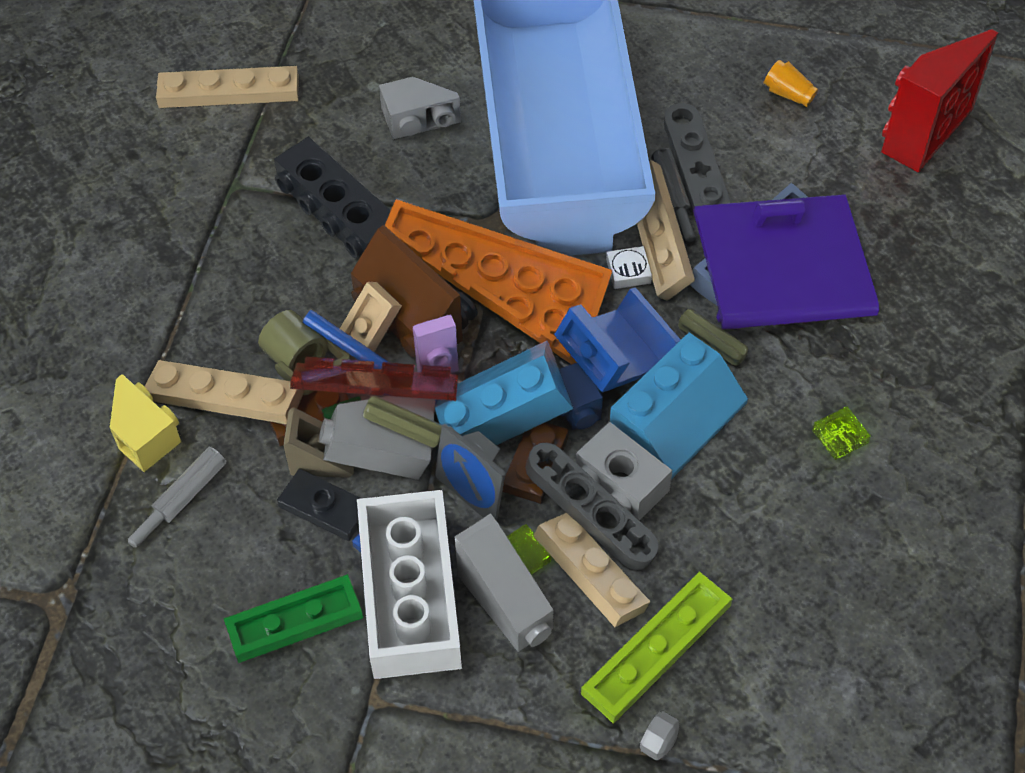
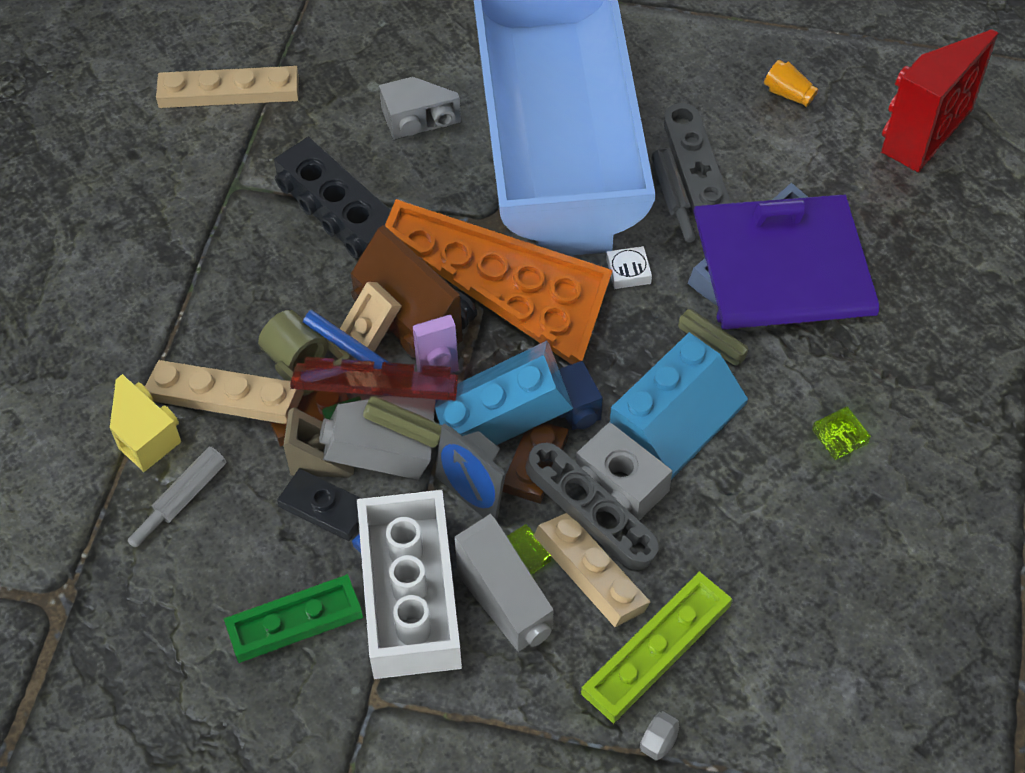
(617, 344): blue panel -> none
(664, 242): tan plate -> none

